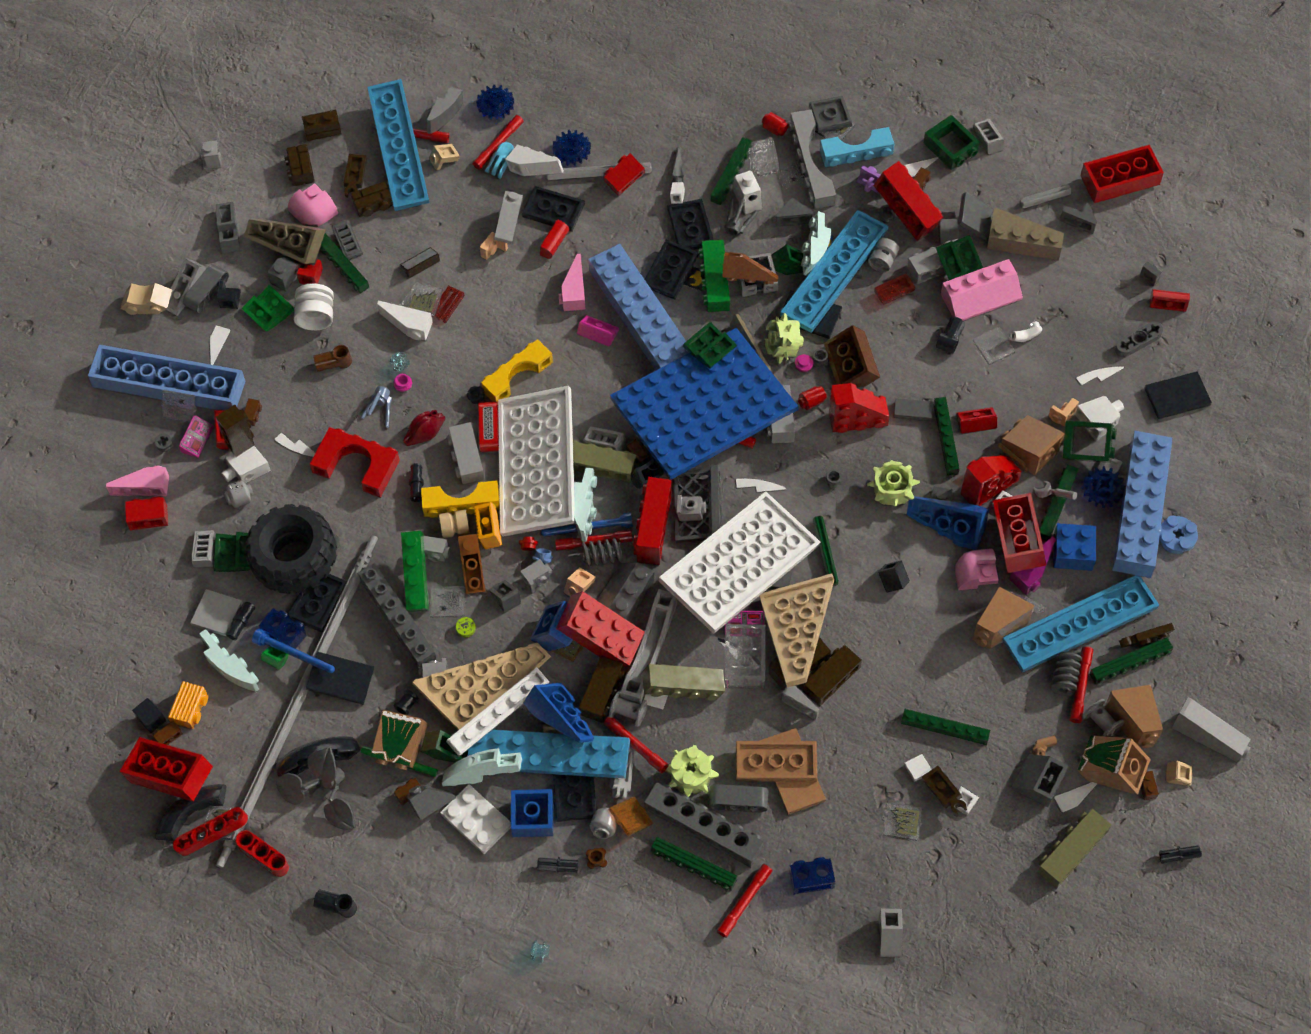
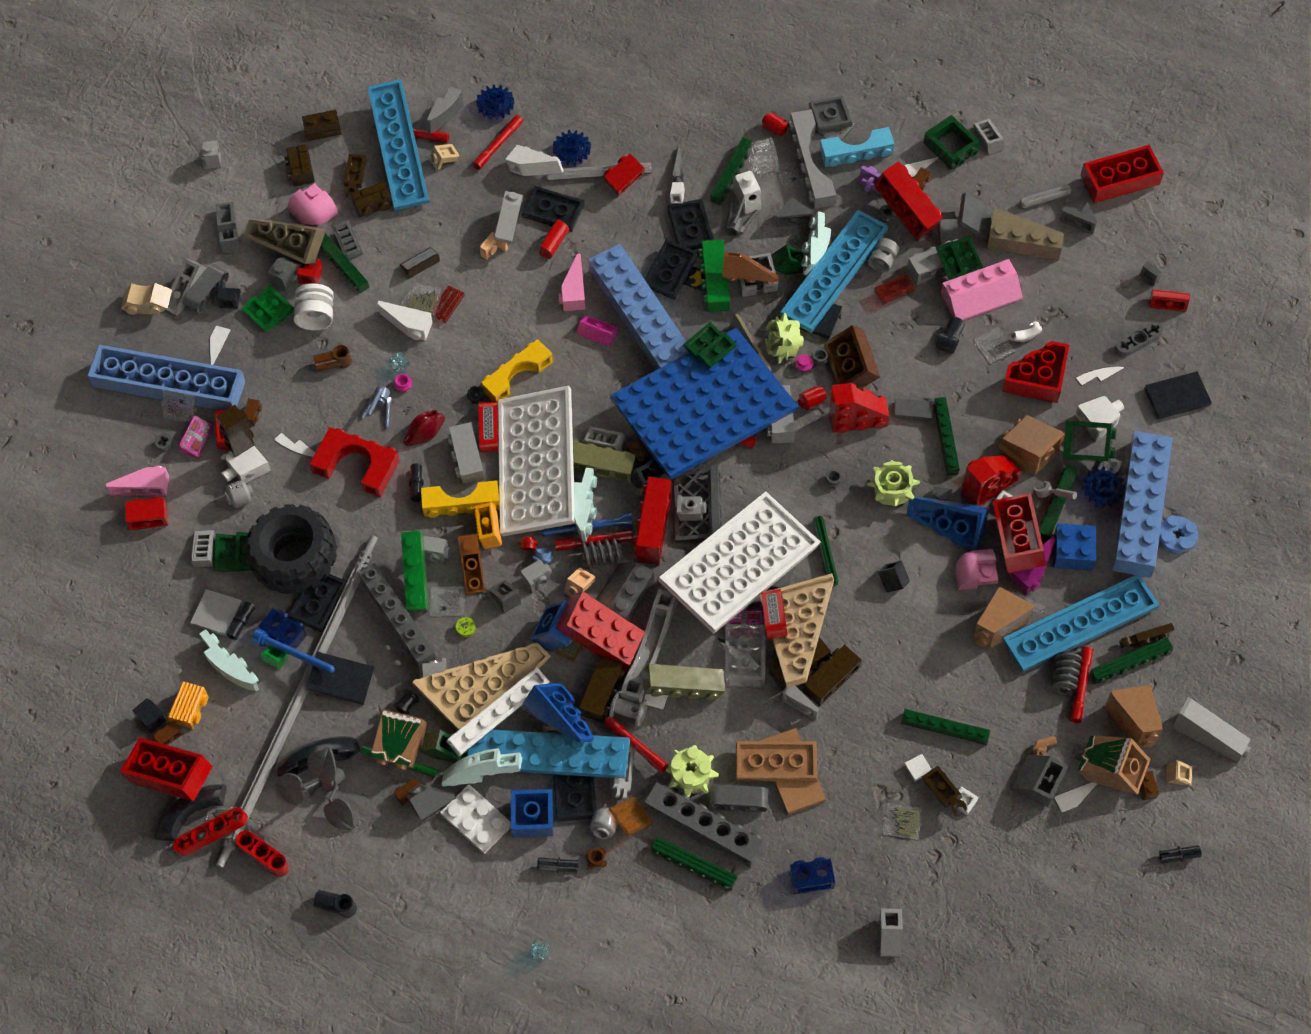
(454, 524): tan wheel -> none
(499, 156): medium azure arm -> none
(731, 919): red piece -> none
(760, 485): white sticker -> none
(774, 614): none -> red beam
(977, 420): red slope -> none
(1038, 373): none -> red brick
(1066, 412): light nougat bracket -> none
(1074, 848): olive brick -> none
(1103, 718): light grey hose -> none

